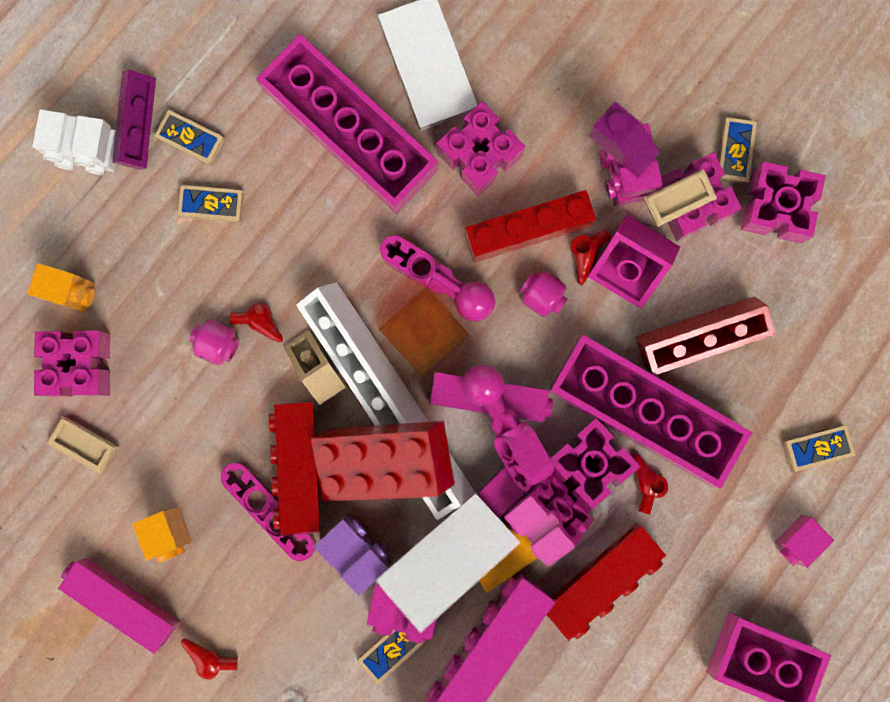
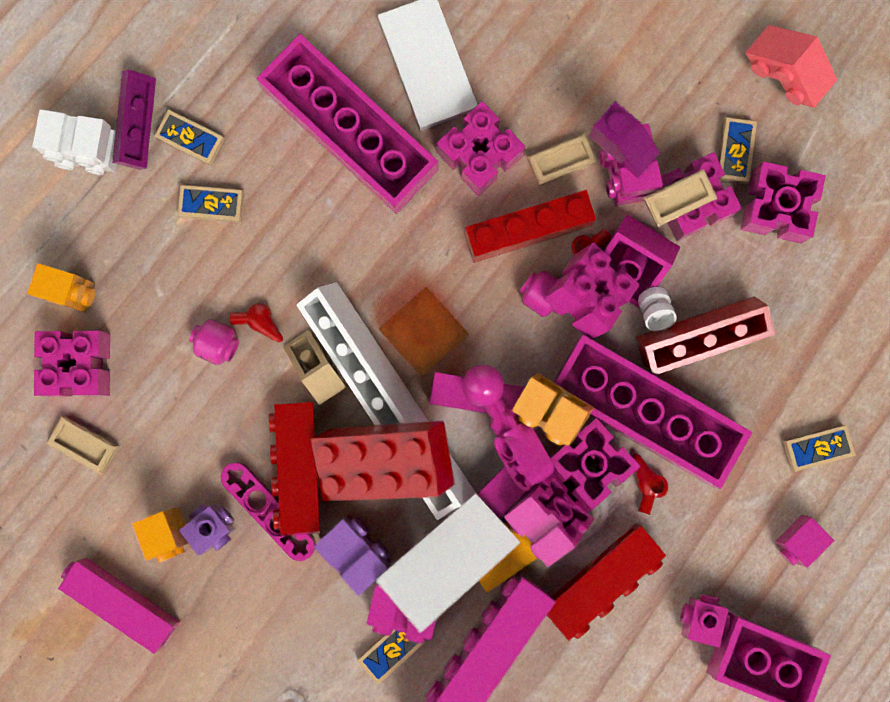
(198, 532): none -> medium lavender brick
(207, 661): red animal -> none
(472, 300): dark pink beam -> none
(552, 409): none -> light orange piece
(562, 160): none -> tan tile
(591, 291): none -> dark pink brick
(657, 309): none -> white wheel
(708, 630): none -> dark pink brick
(795, 61): none -> coral brick

